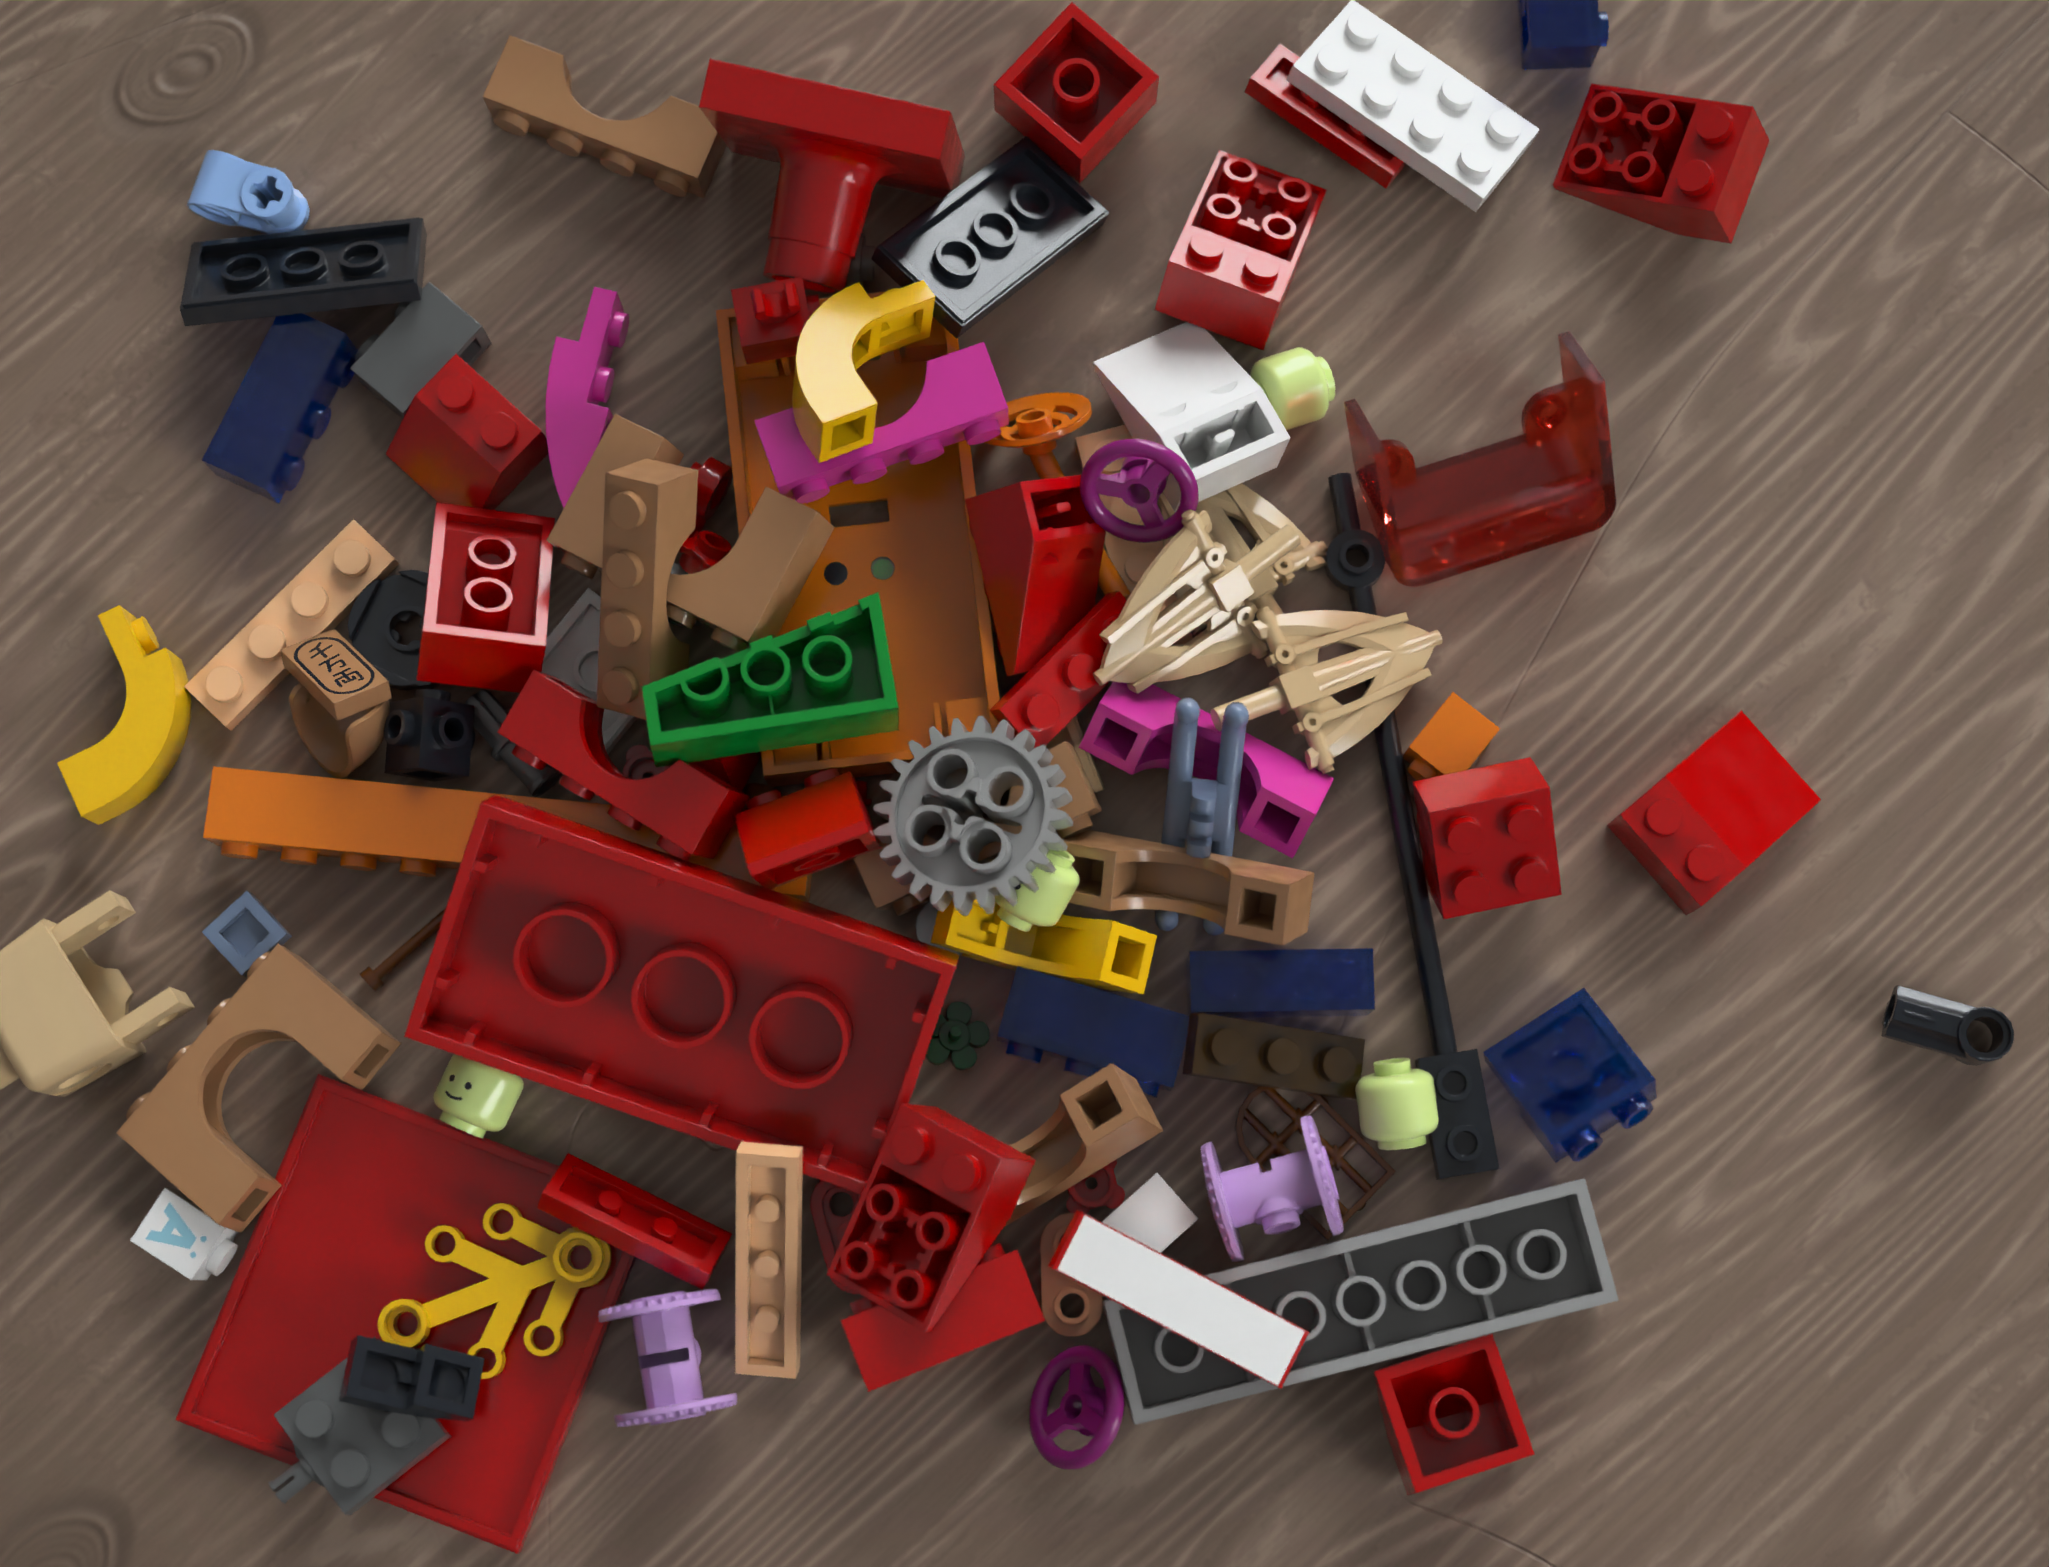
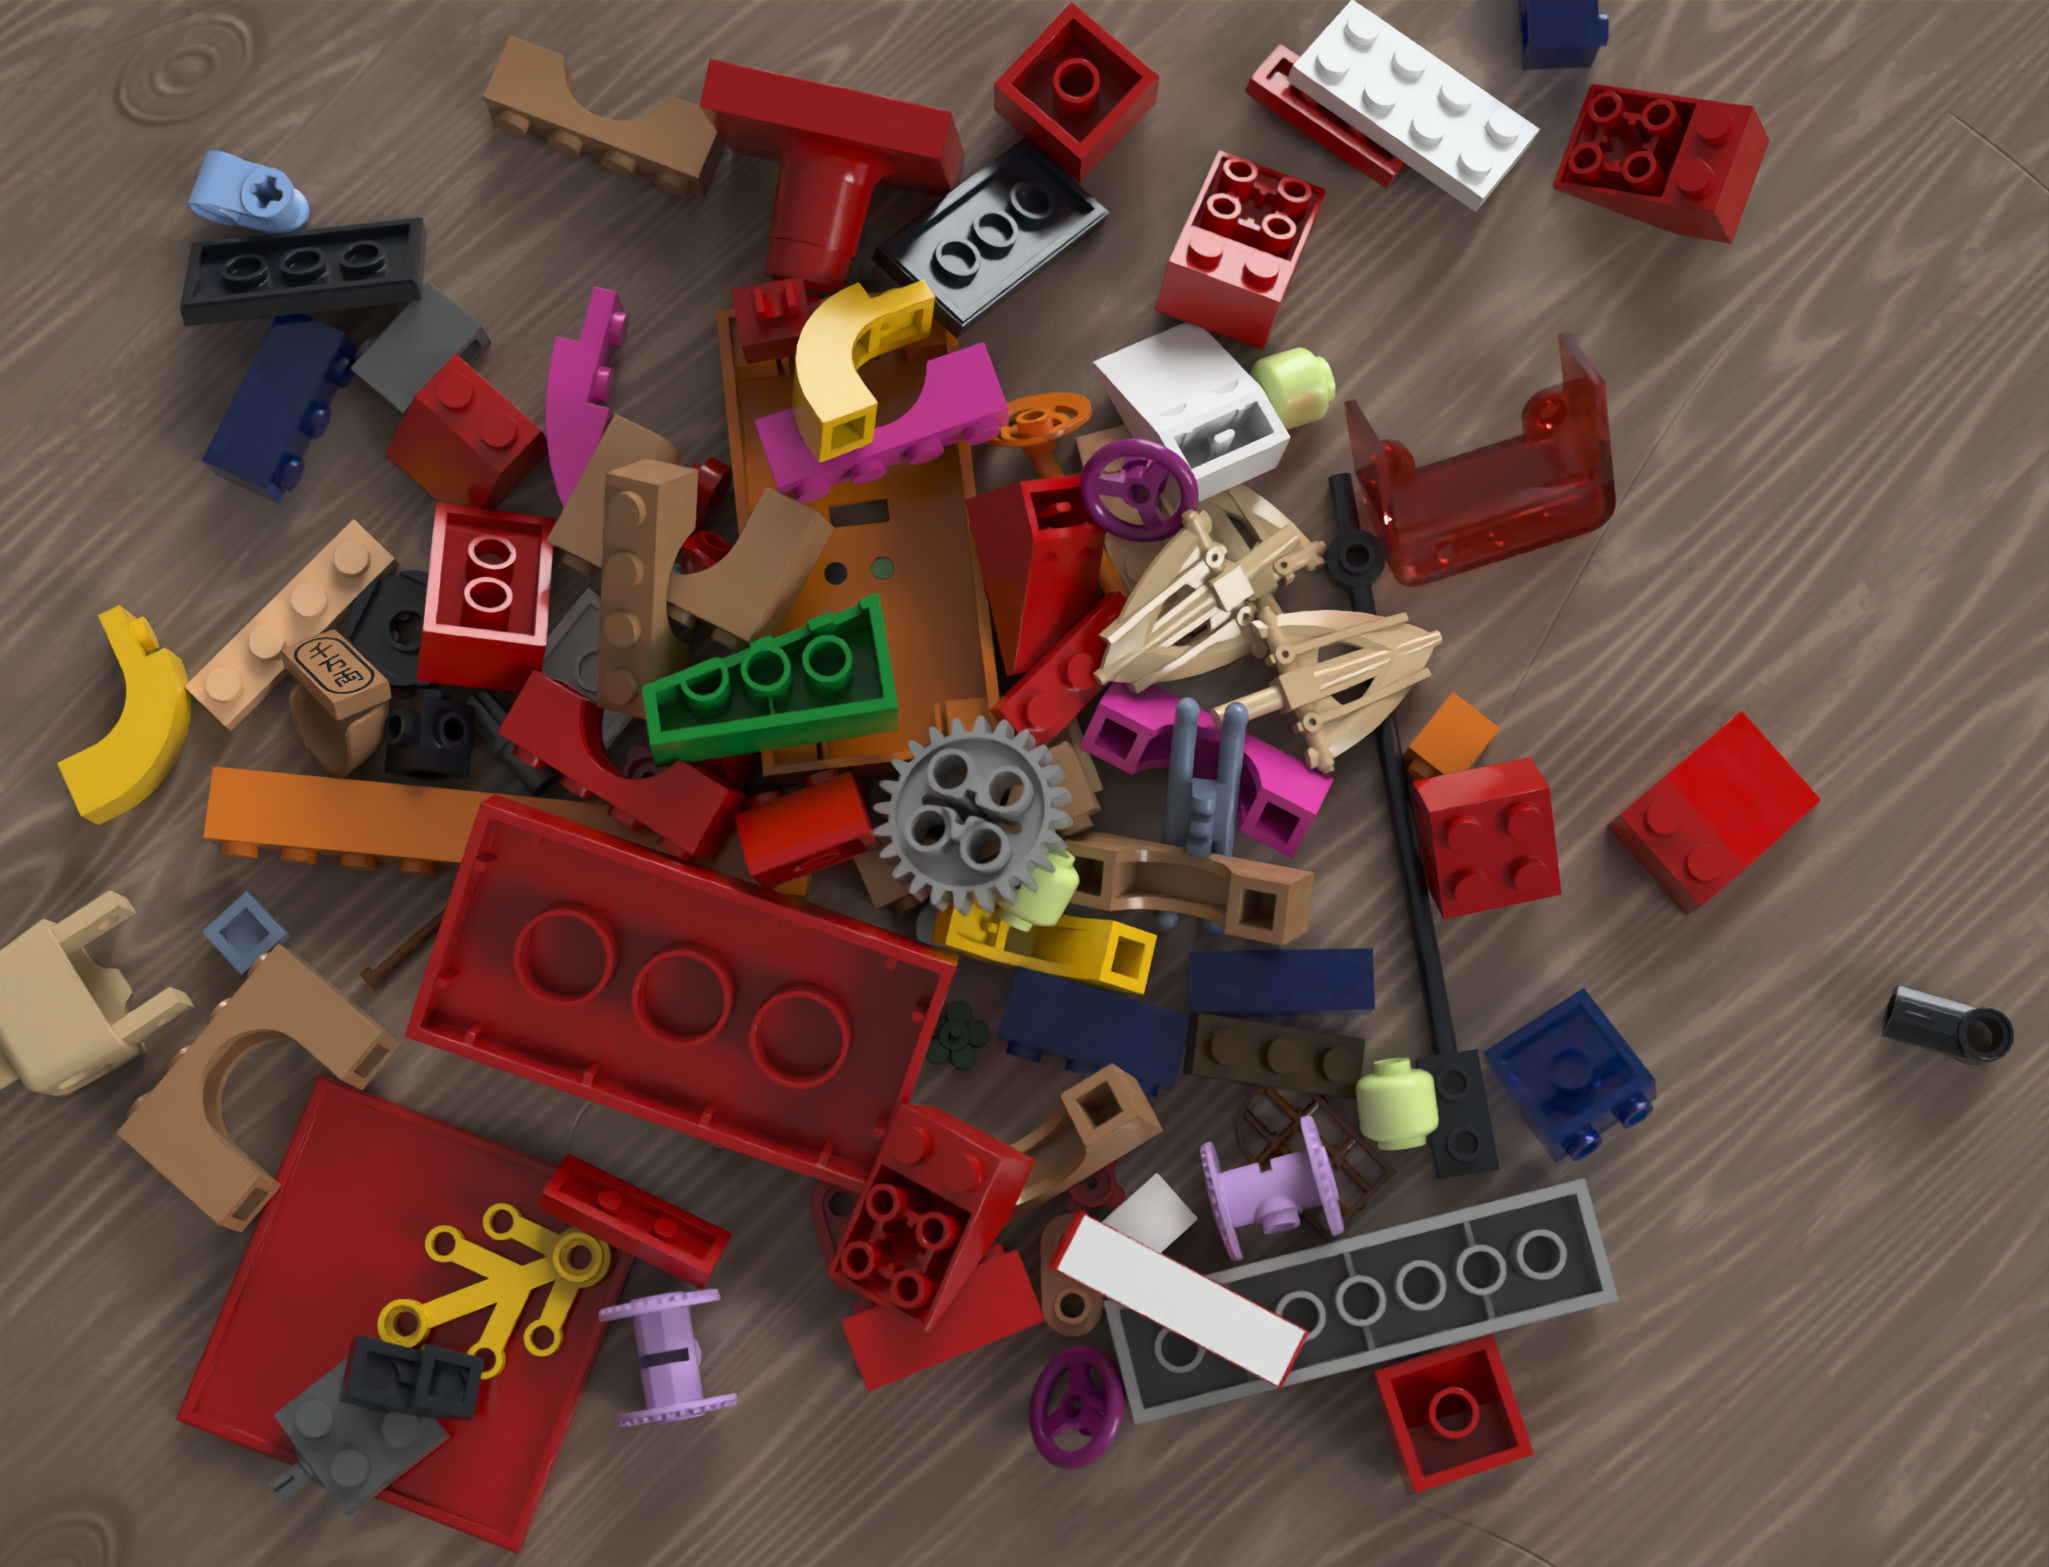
(185, 1237): white brick -> none
(476, 1096): yellowish green head -> none
(768, 1259): light nougat plate -> none

